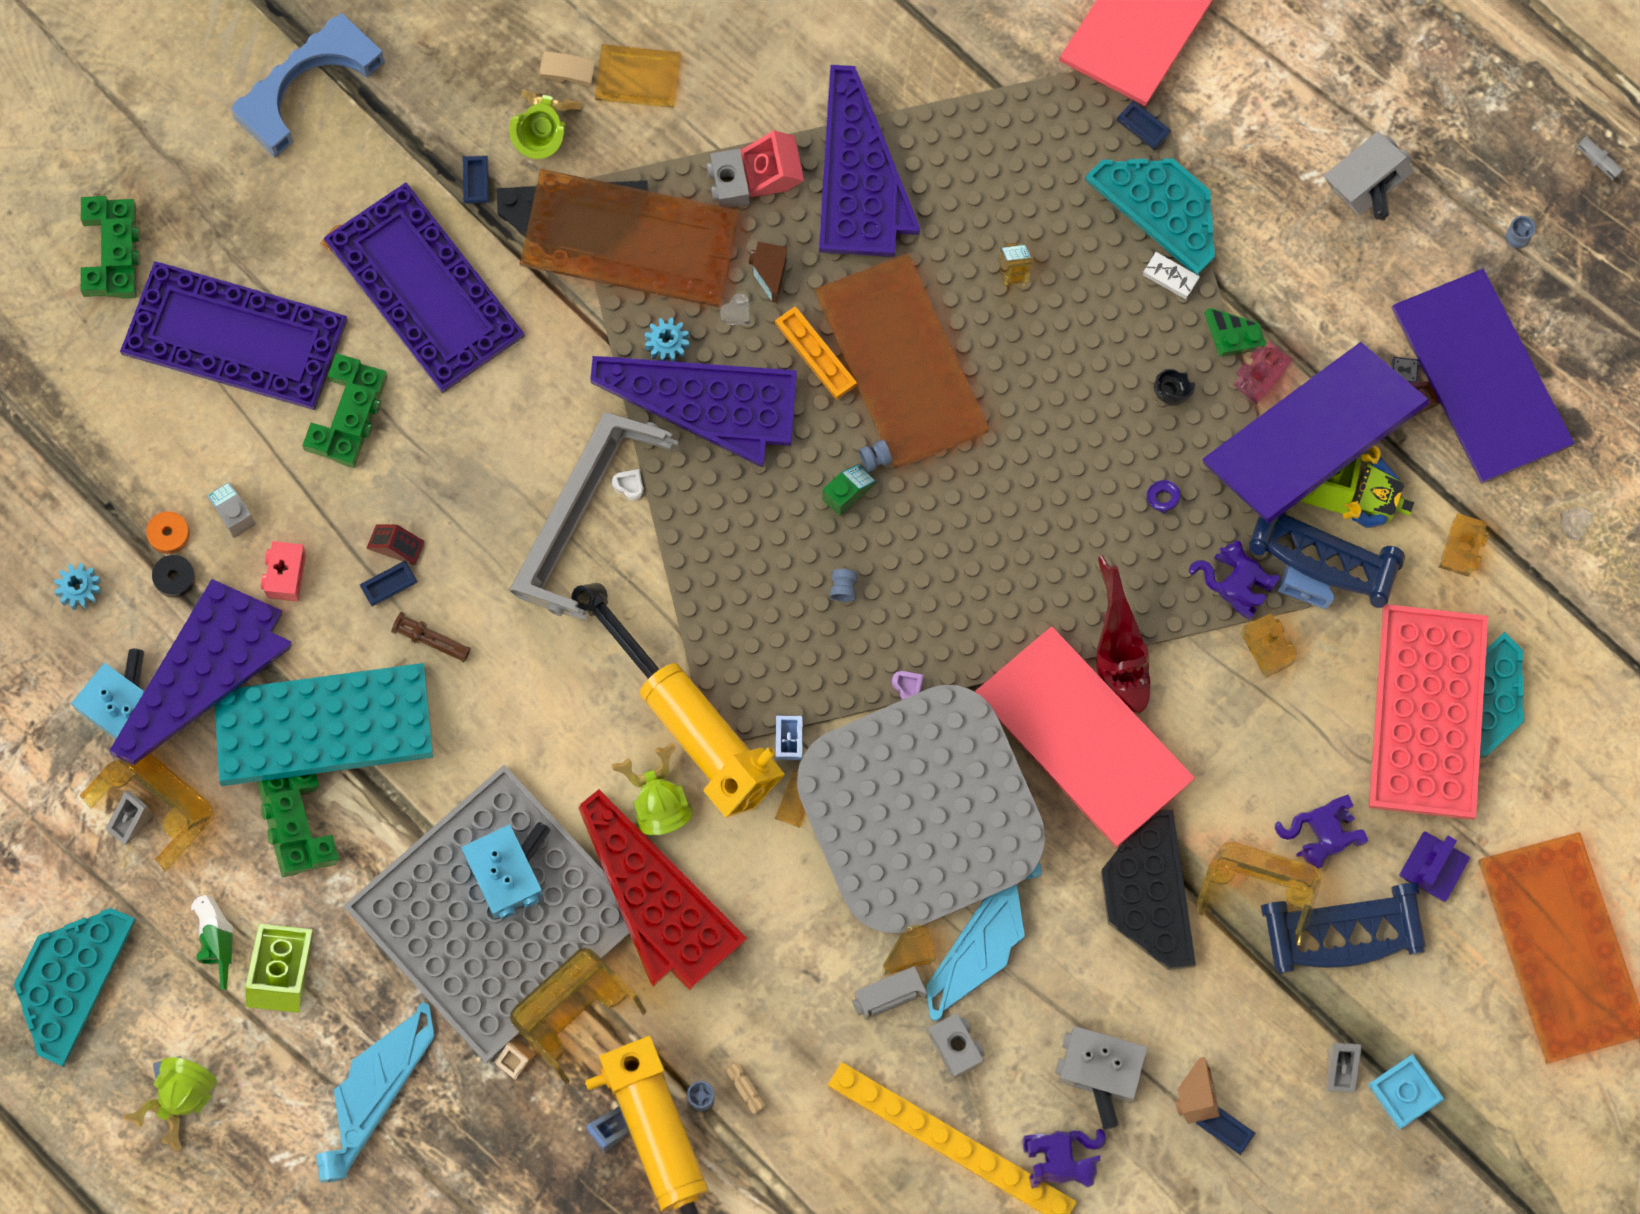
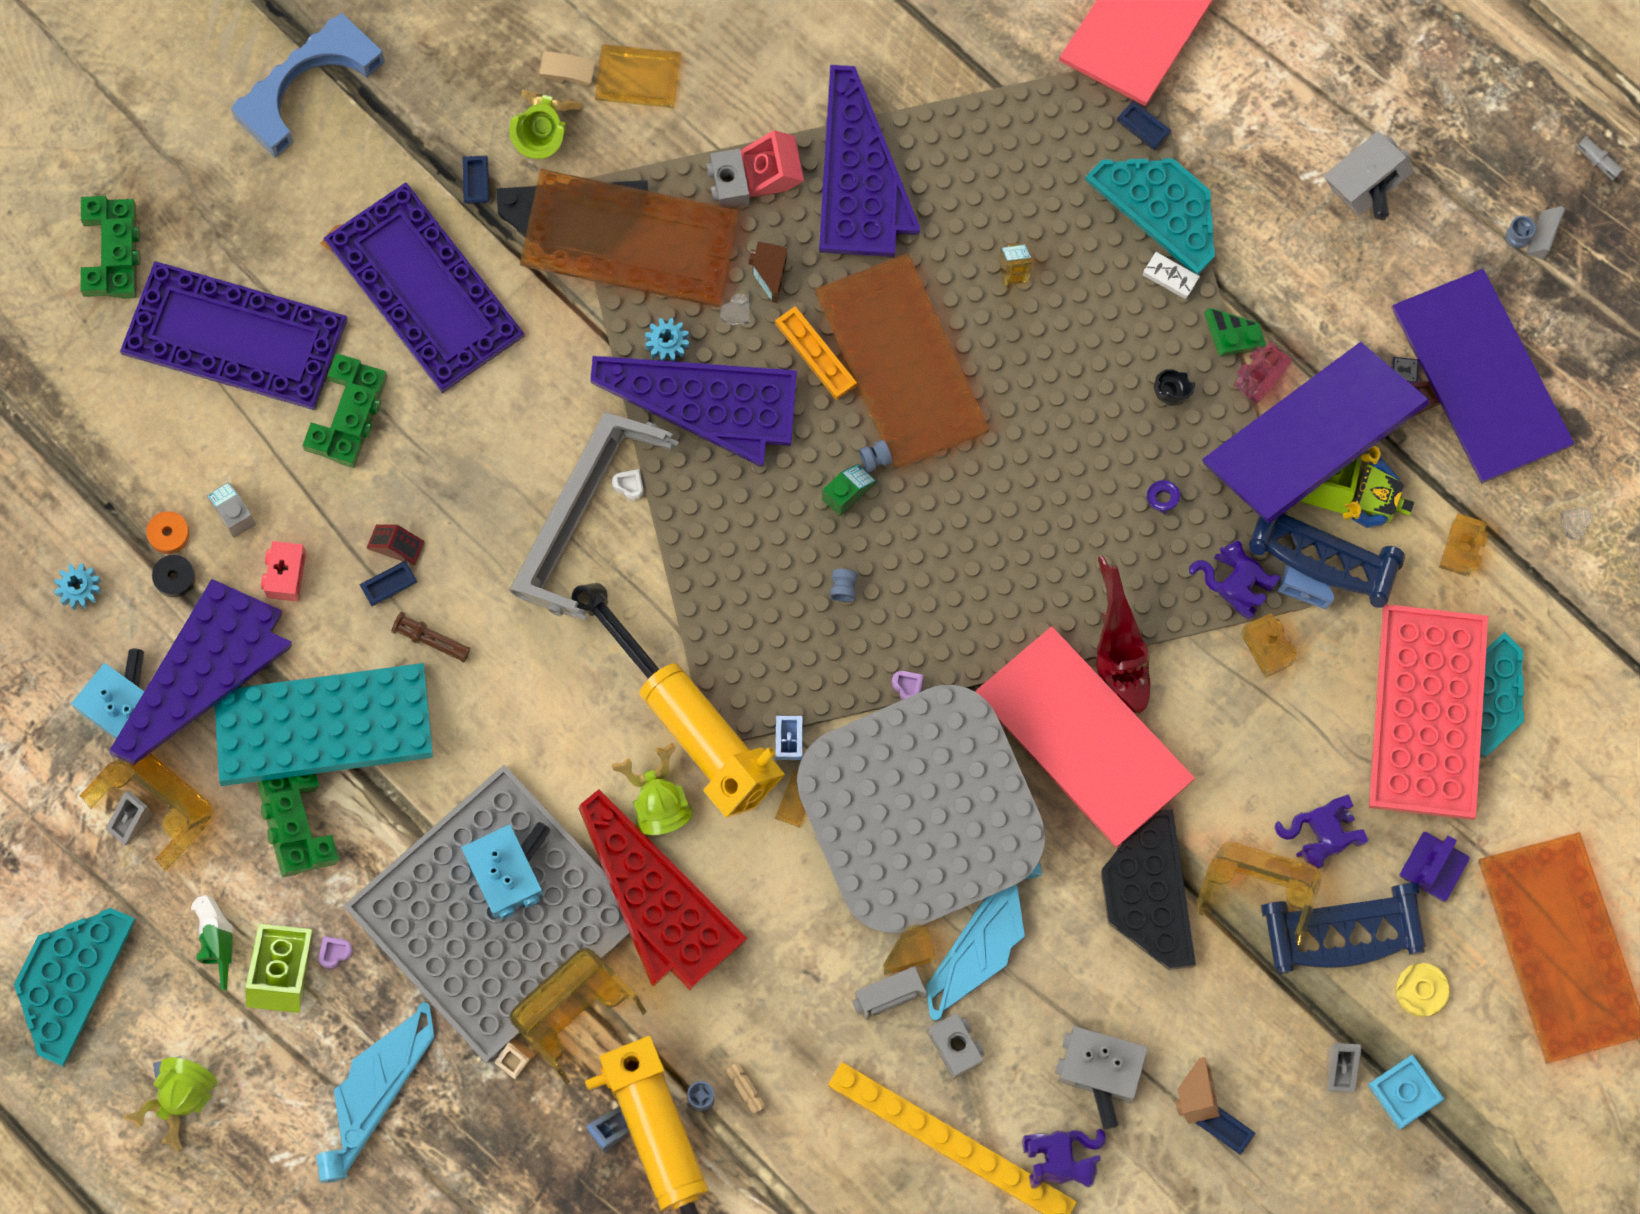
(333, 952): none -> lavender tile
(1422, 989): none -> light yellow tile
(1545, 232): none -> light grey slope

